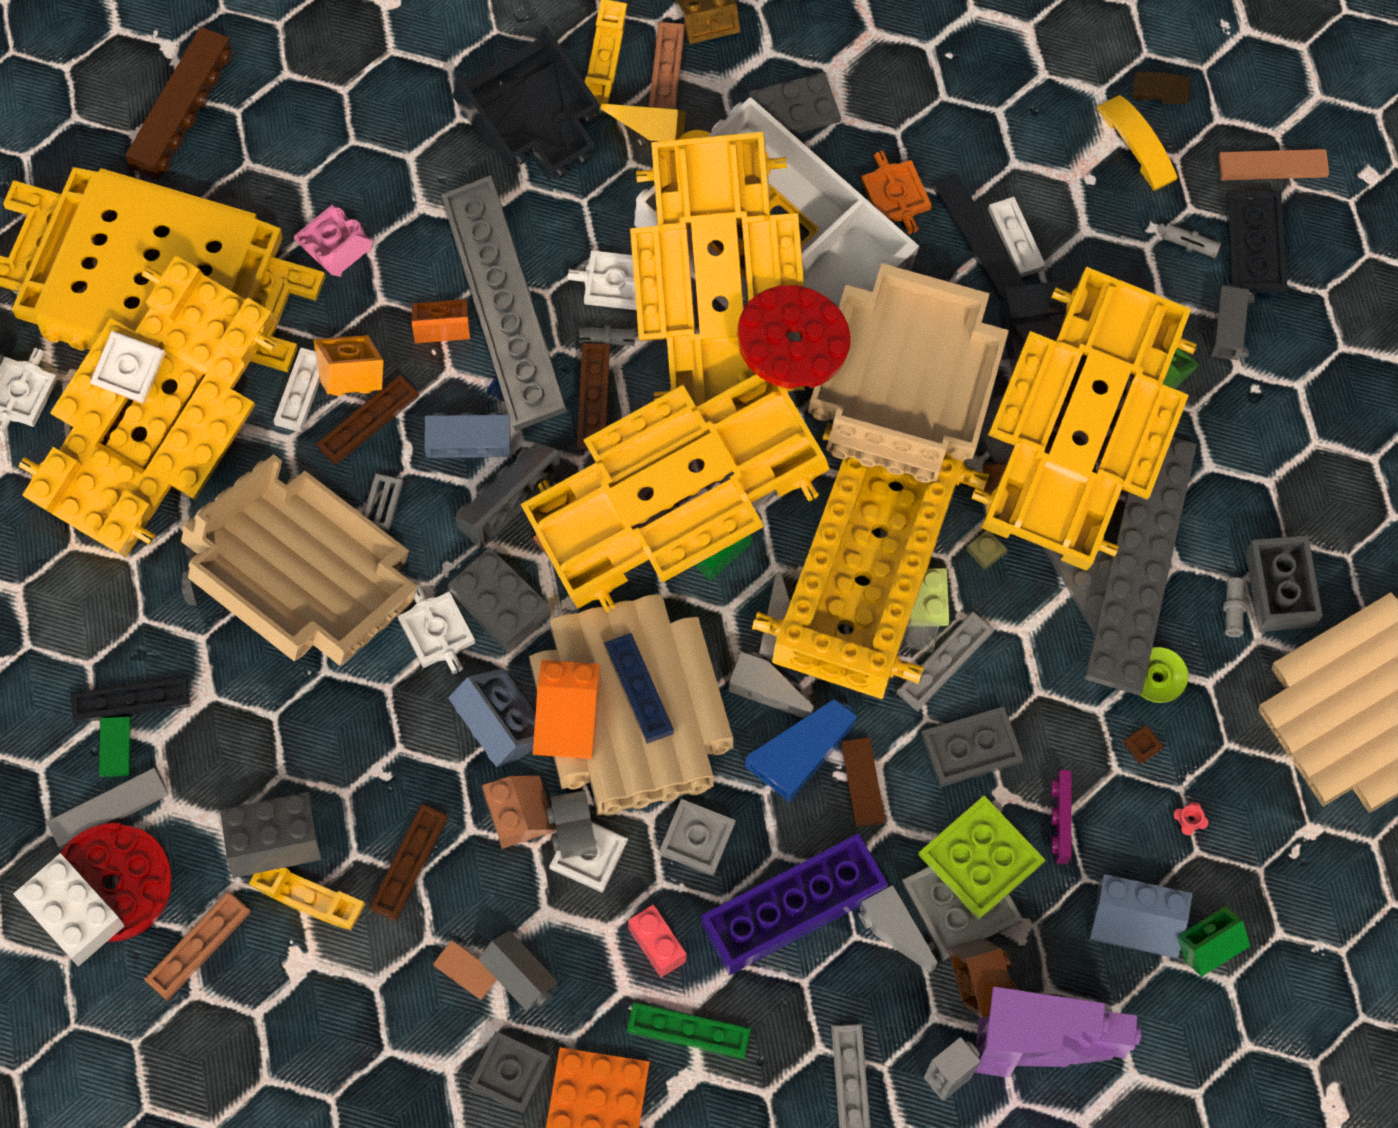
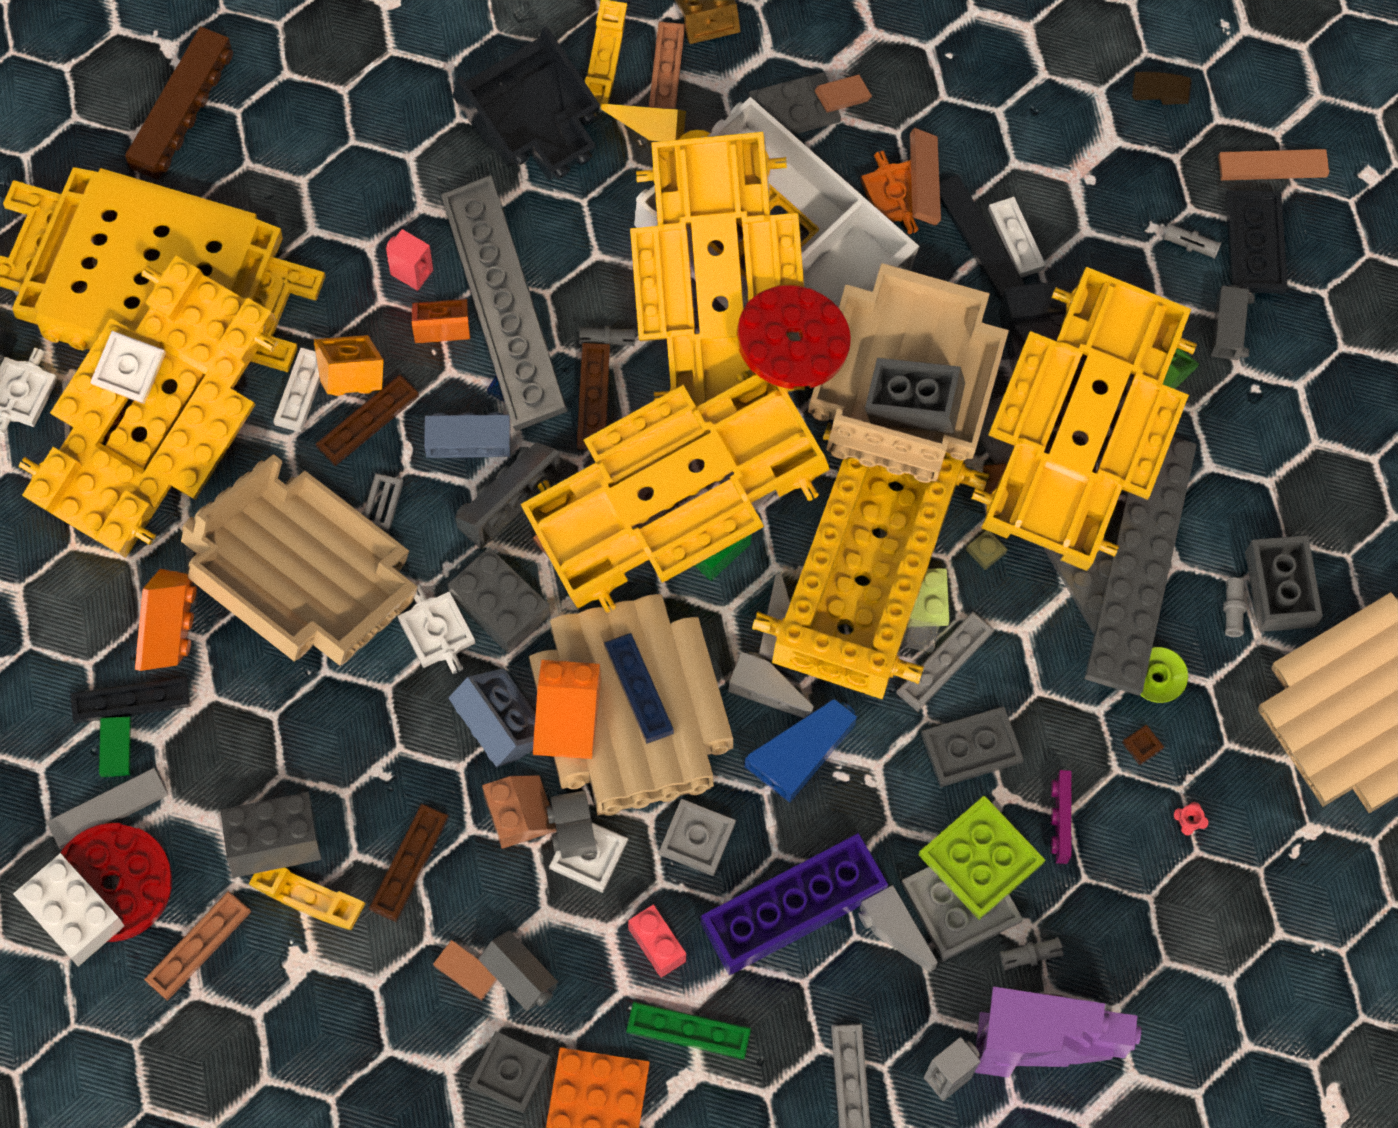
(165, 620): none -> orange slope
(334, 240): bright pink slope -> none
(409, 259): none -> coral brick
(608, 280): white plate -> none
(843, 93): none -> nougat tile
(862, 782): reddish brown tile -> none
(915, 395): none -> dark grey brick
(925, 176): none -> nougat tile
(977, 969): reddish brown brick -> none
(1031, 953): none -> light grey pin
(1140, 139): yellow slope -> none
(1140, 916): sand blue slope -> none
(1213, 941): green brick -> none

